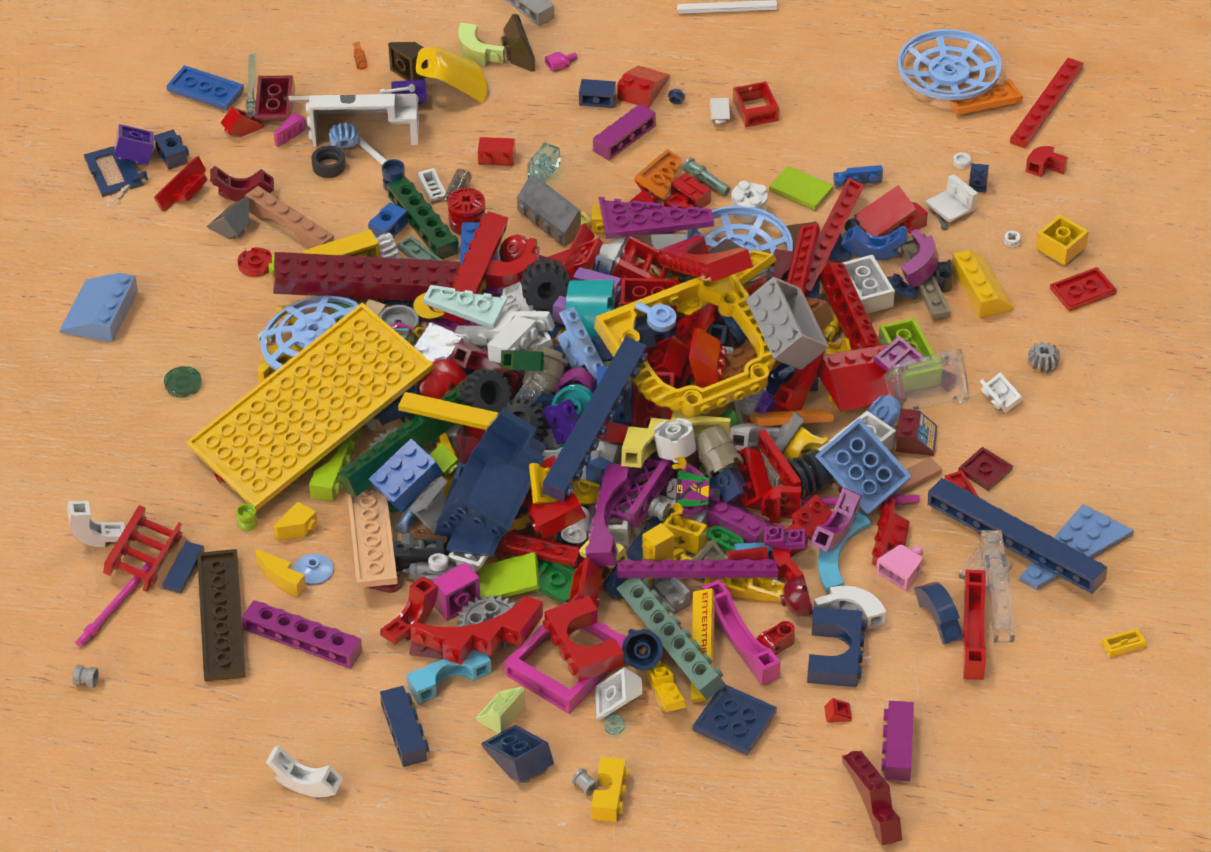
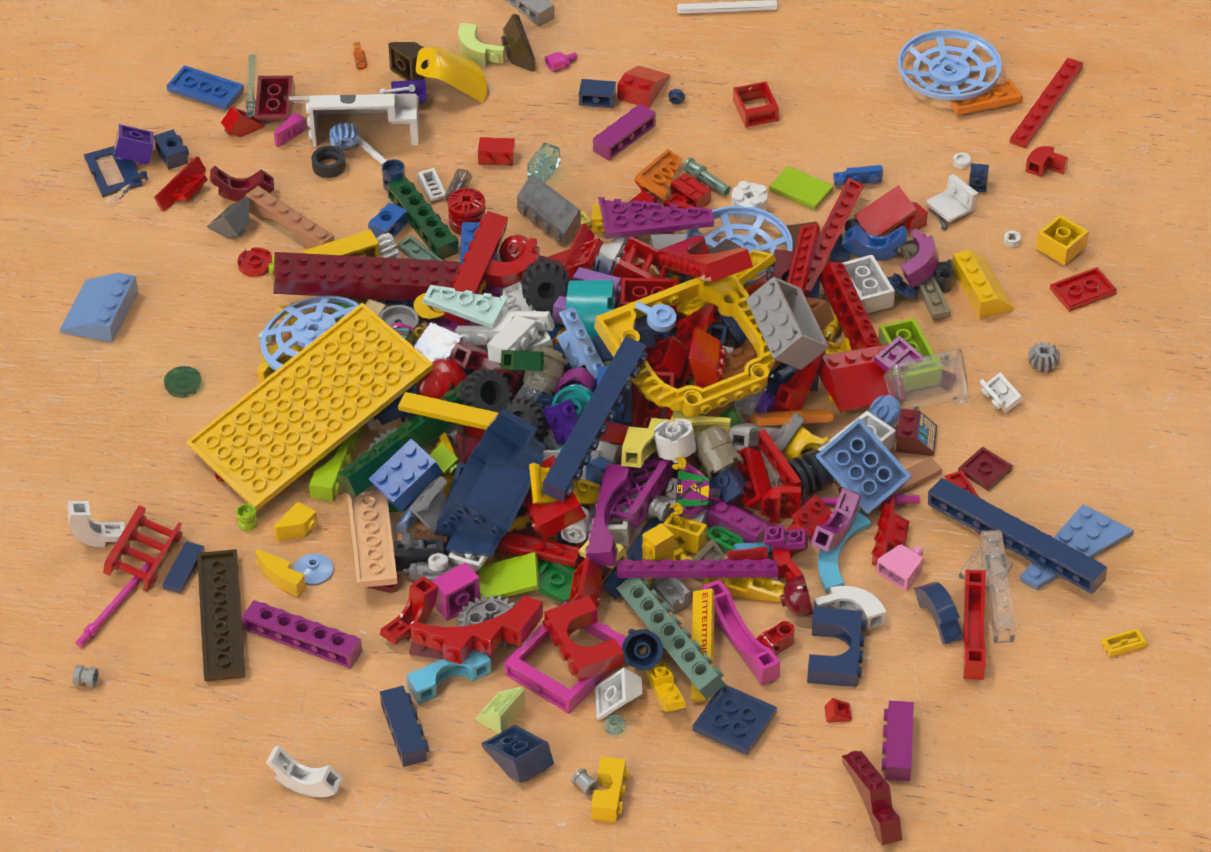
(719, 109): white slope -> none

